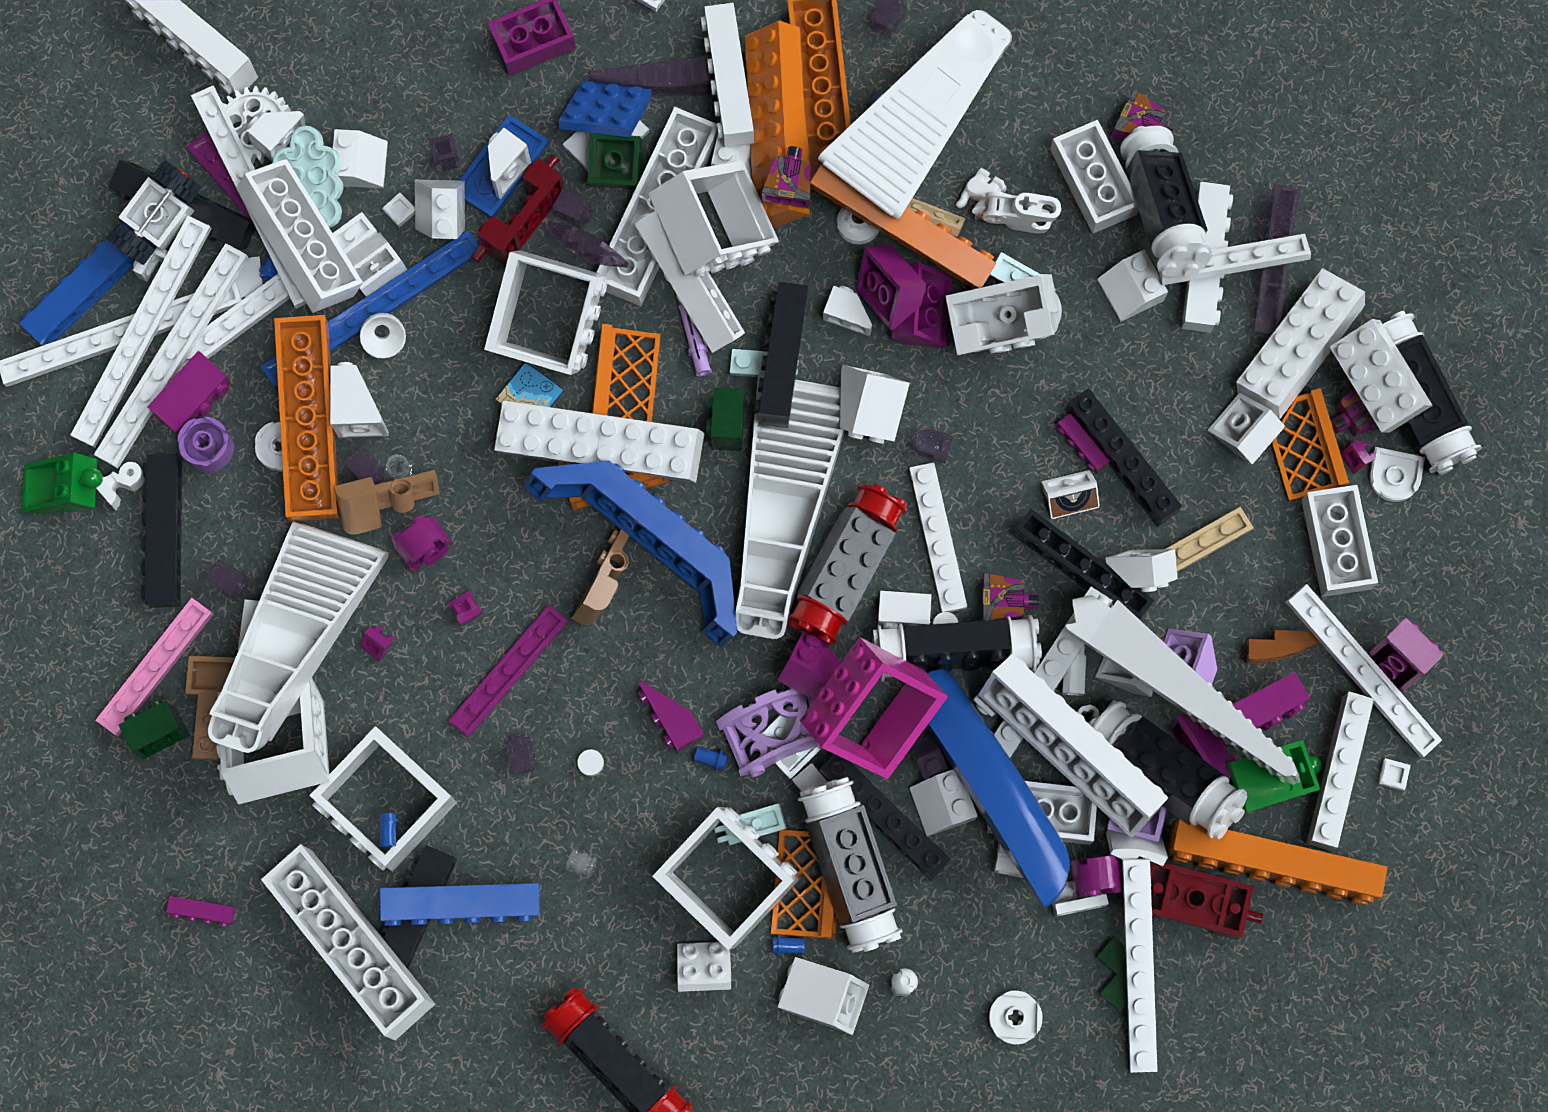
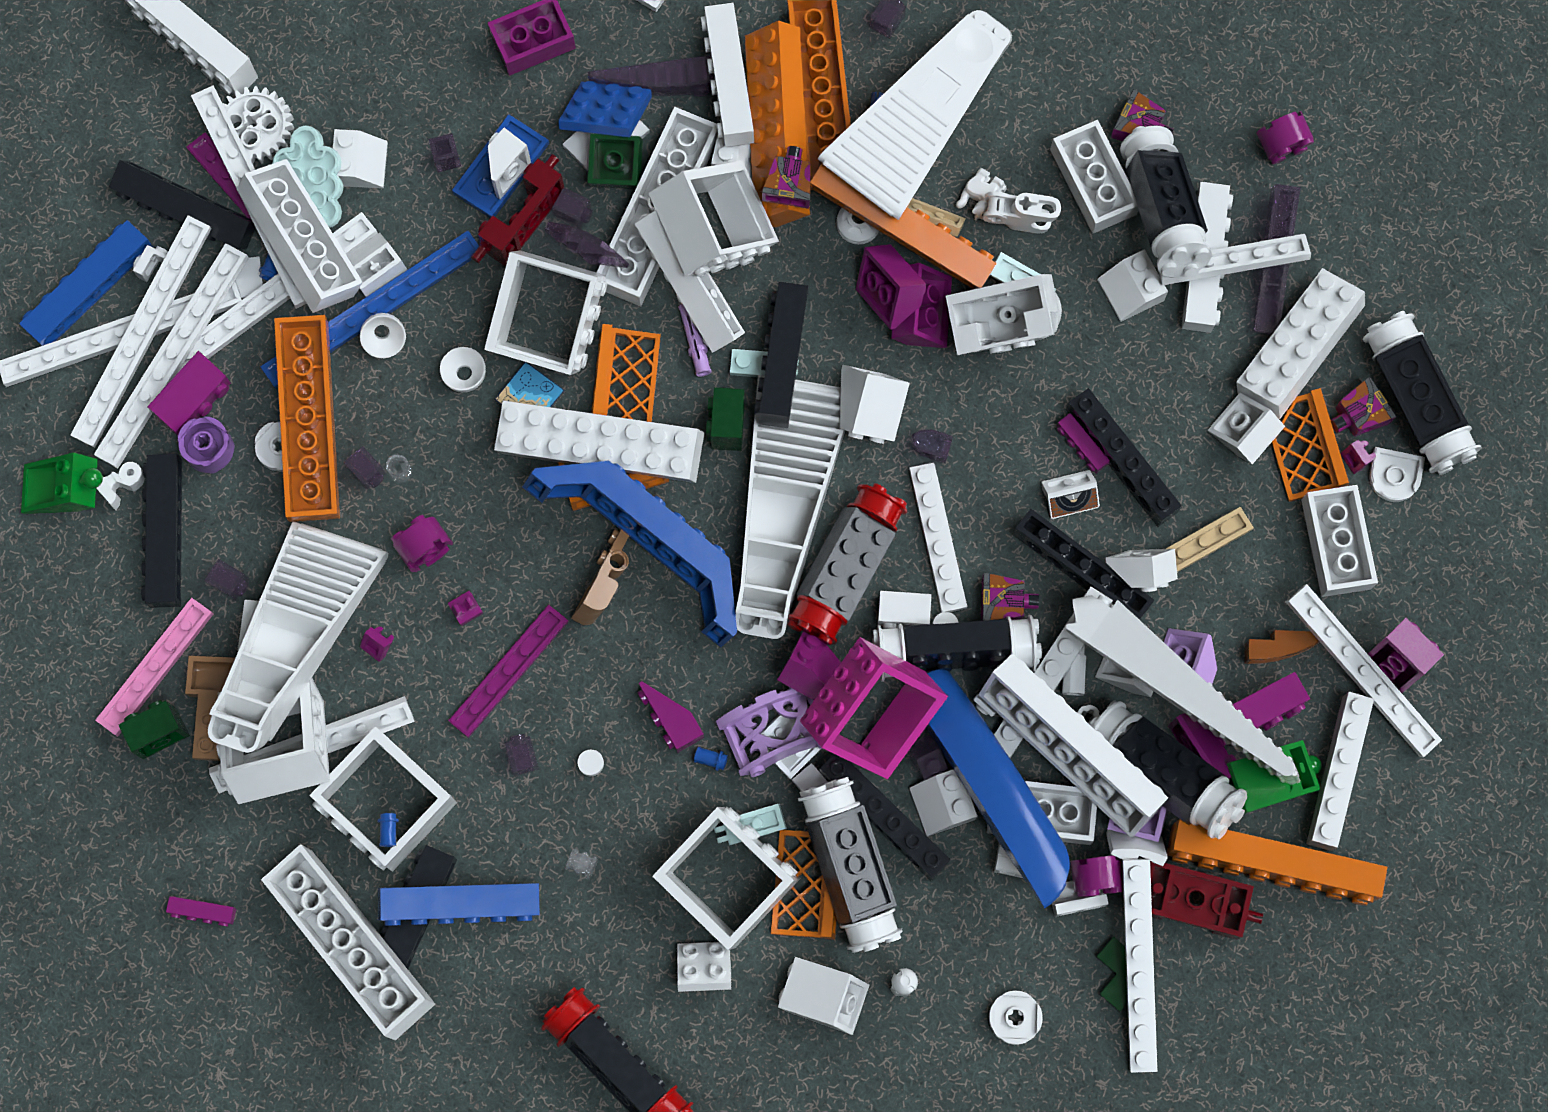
(155, 213): brick -> none
(274, 131): white slope -> none
(339, 733): none -> white plate
(352, 405): white slope -> none
(361, 500): medium nougat plate -> none
(399, 210): white tile -> none
(440, 208): white slope -> none
(460, 358): none -> white piece
(788, 945): blue pin -> none
(847, 311): white slope -> none
(1285, 136): none -> magenta brick
(1380, 376): white brick -> none
(1394, 774): white tile -> none

